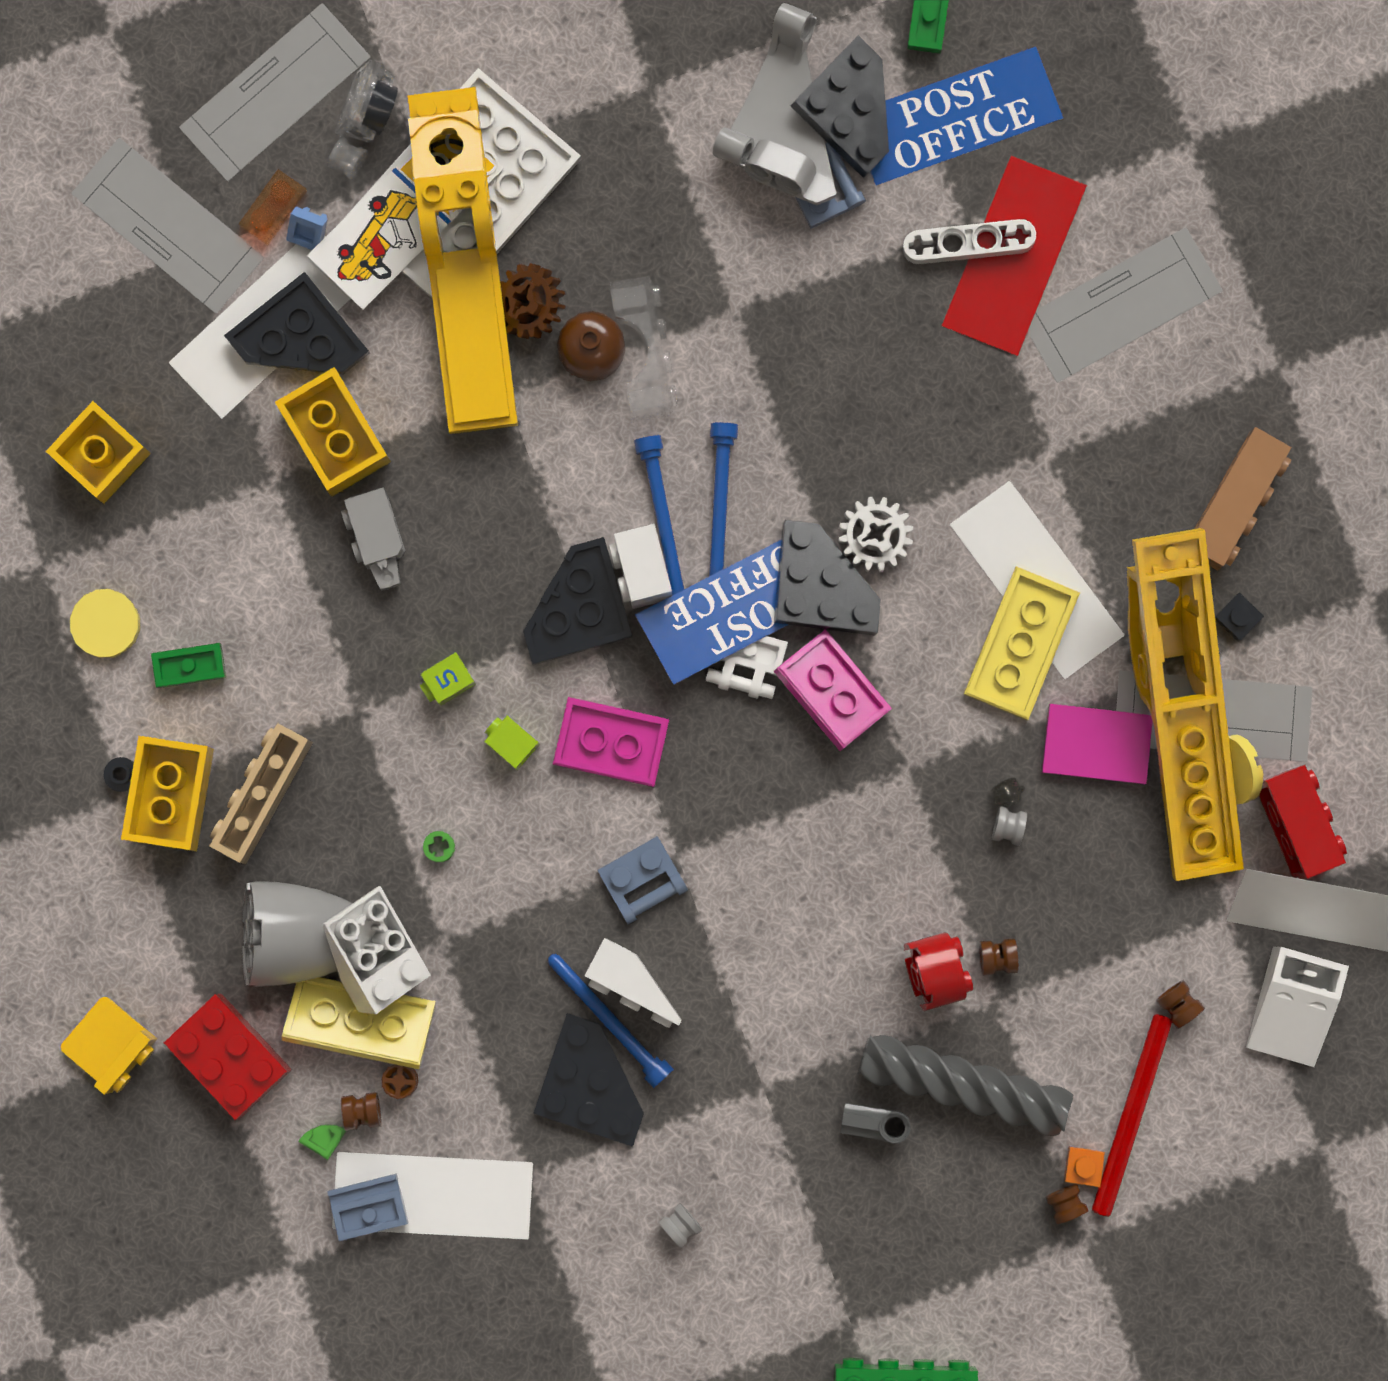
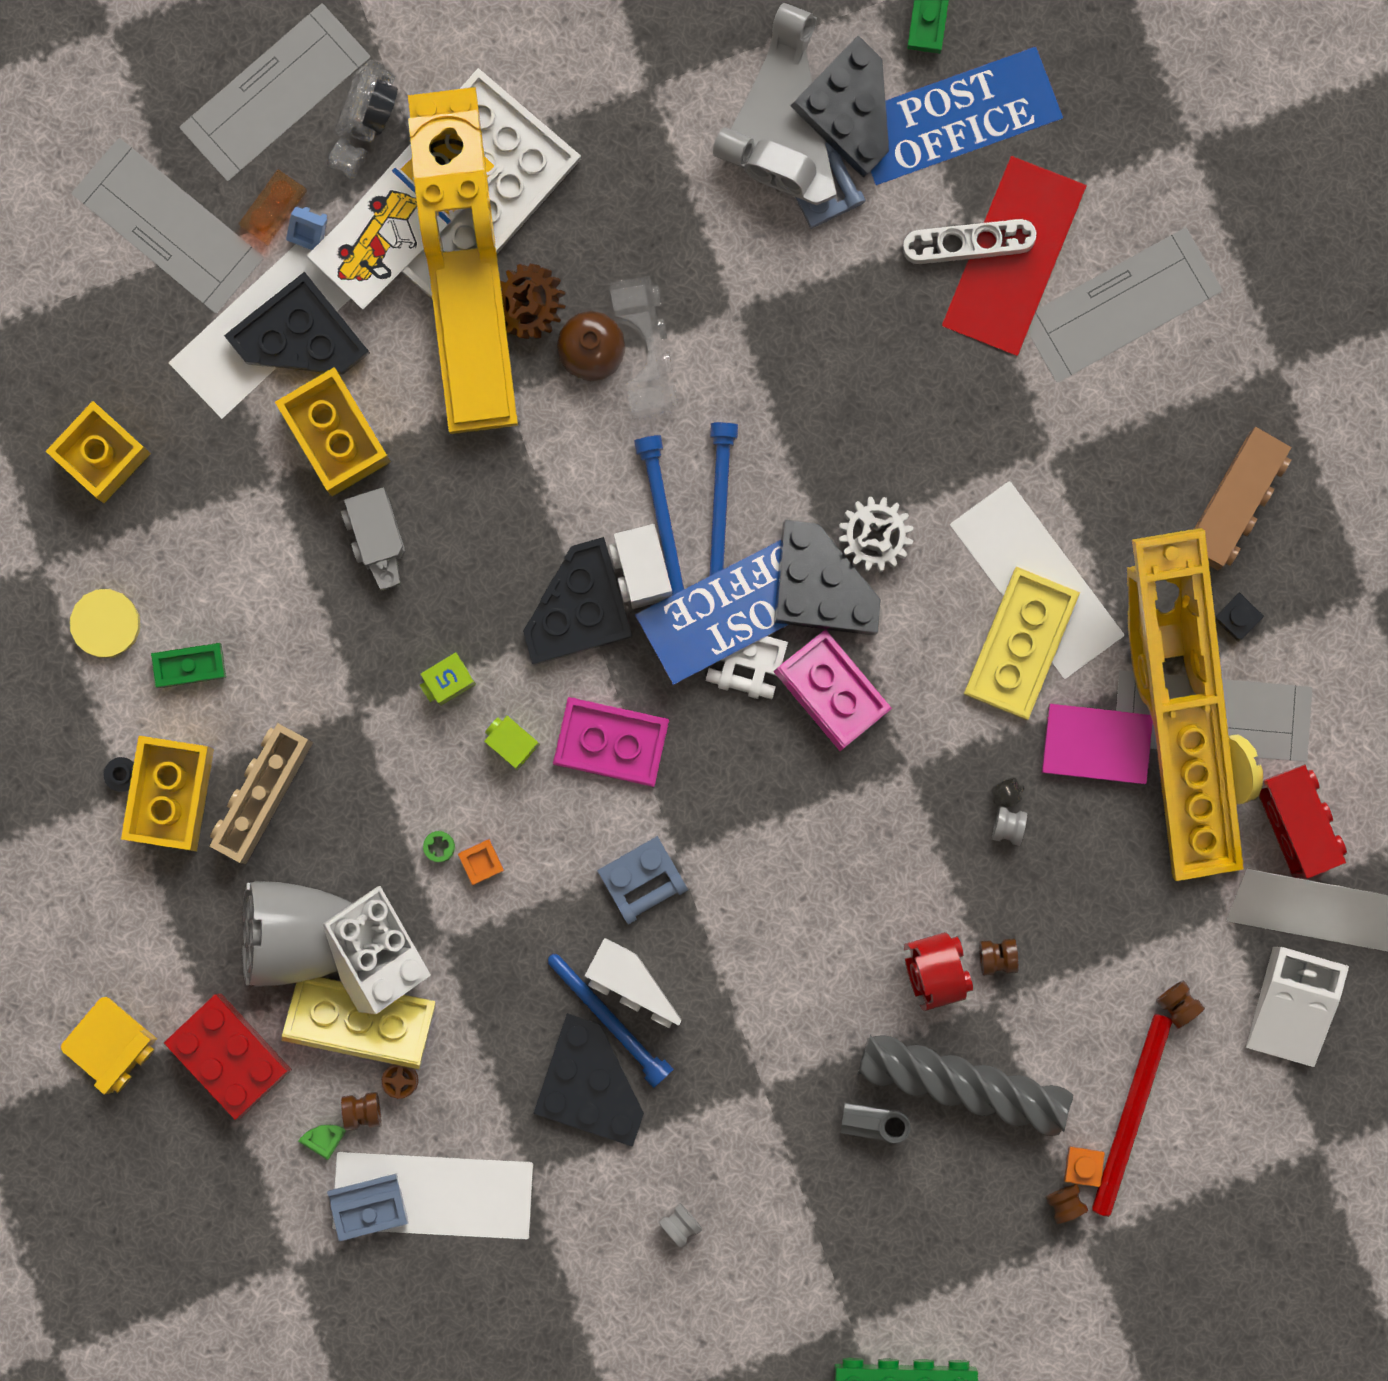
(481, 862): none -> orange plate

